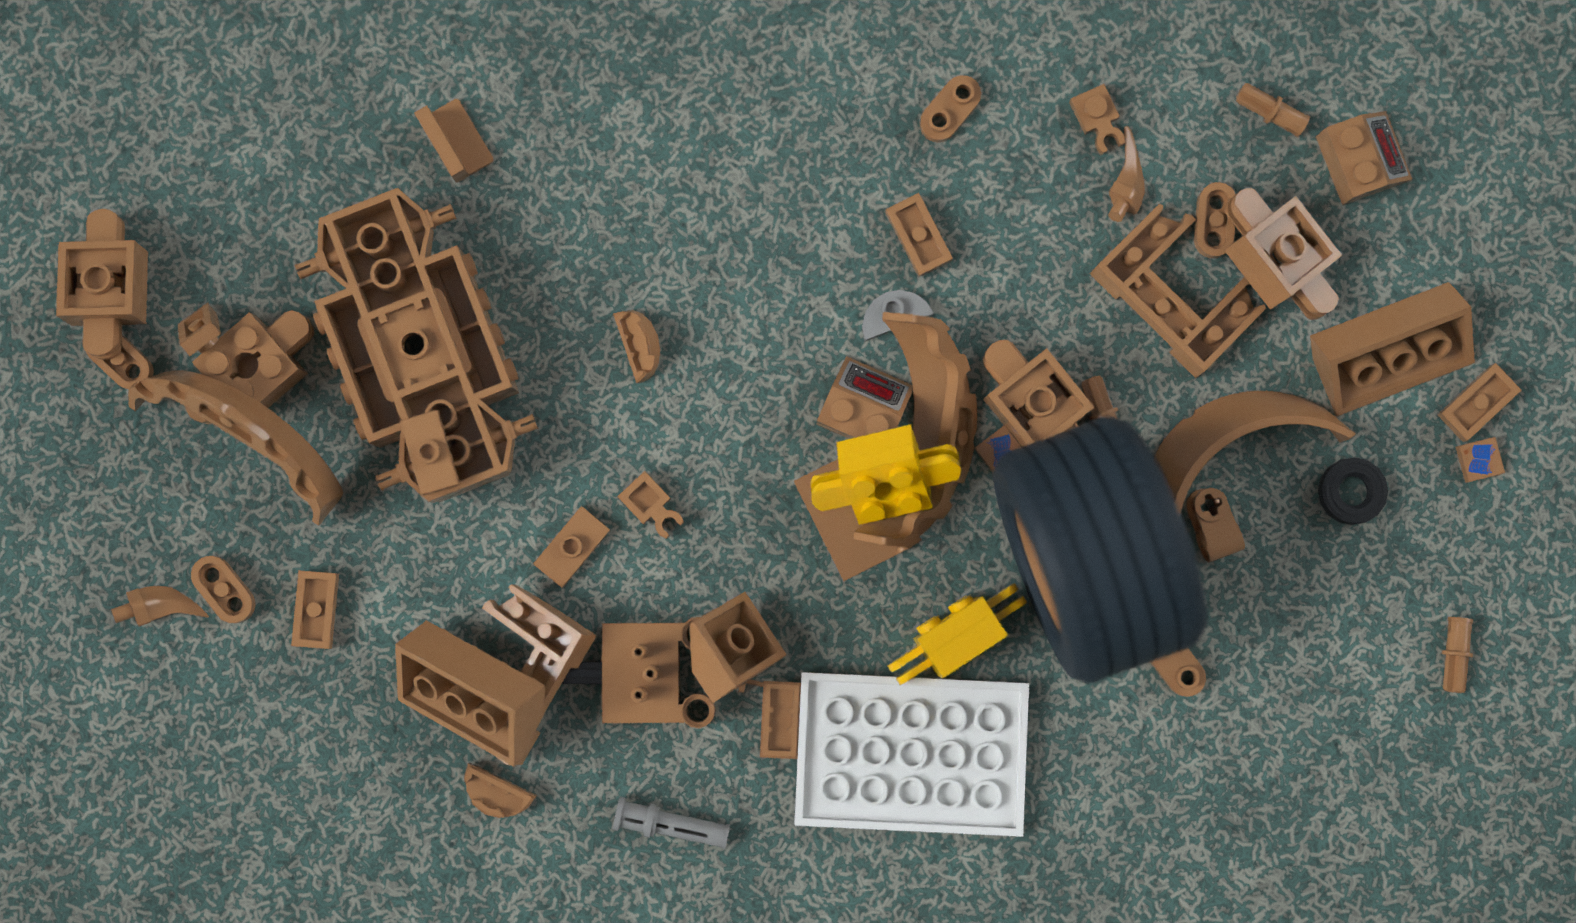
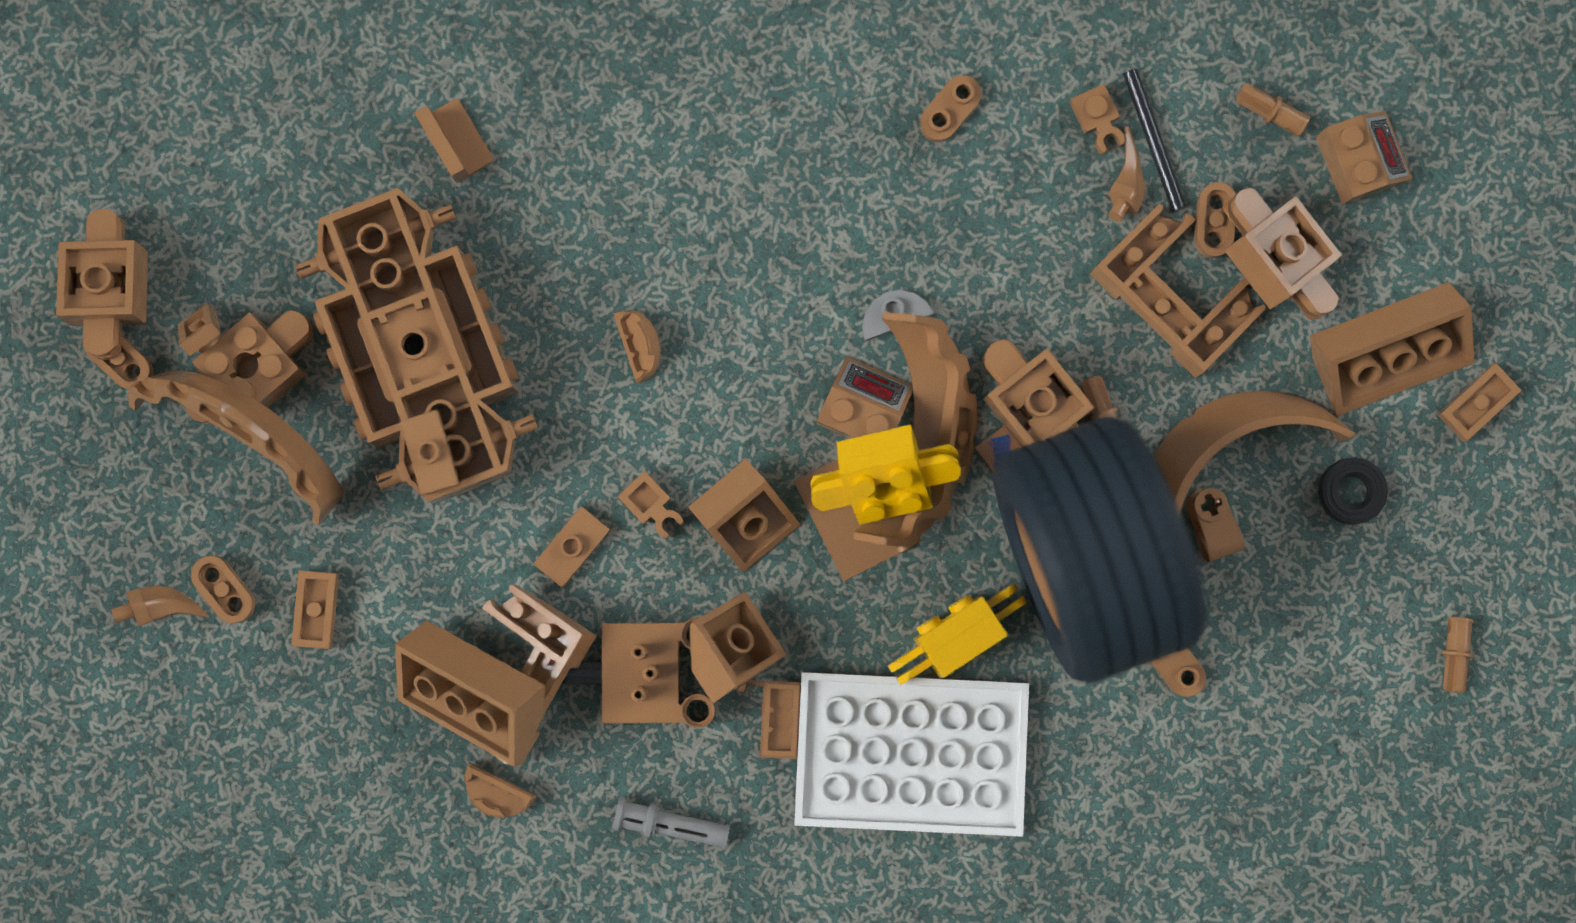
(744, 515): none -> medium nougat slope
(918, 235): medium nougat plate -> none
(1154, 140): none -> black bar
(1480, 459): medium nougat tile -> none

